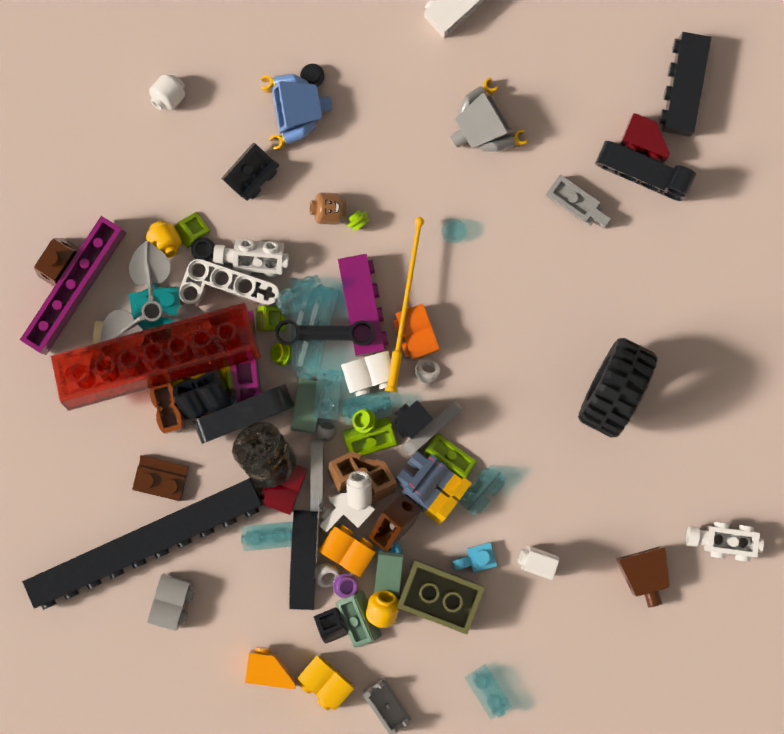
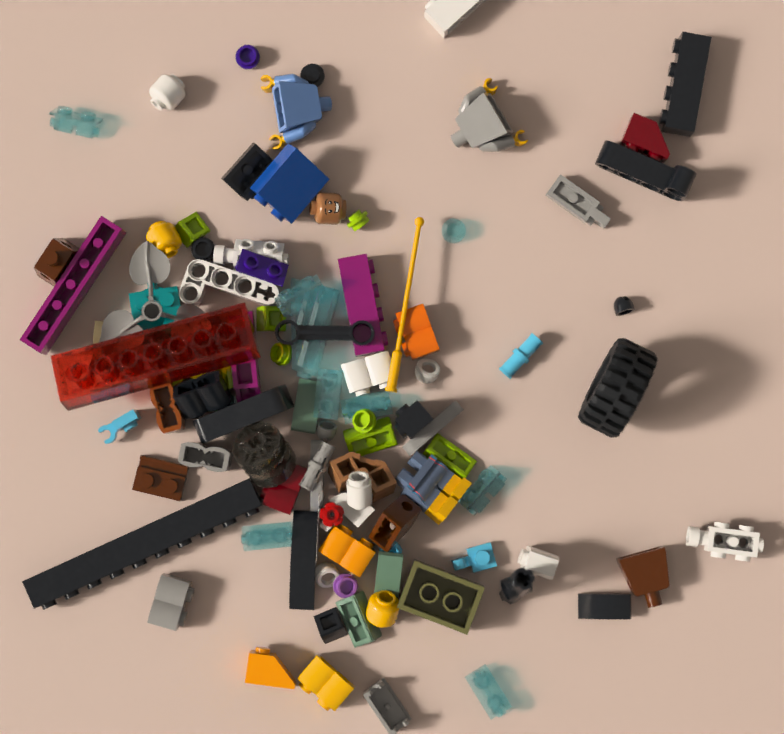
(85, 122): none -> clear light blue hinge
(127, 422): none -> medium azure plate
(211, 458): none -> light grey brick
(247, 57): none -> dark purple plate
(262, 267): none -> dark purple hinge
(288, 184): none -> blue brick
(317, 466): none -> light grey pin
(338, 514): none -> red plate
(516, 585): none -> black piece
(521, 355): none -> medium azure pin
(604, 606): none -> black slope
(623, 306): none -> black hinge

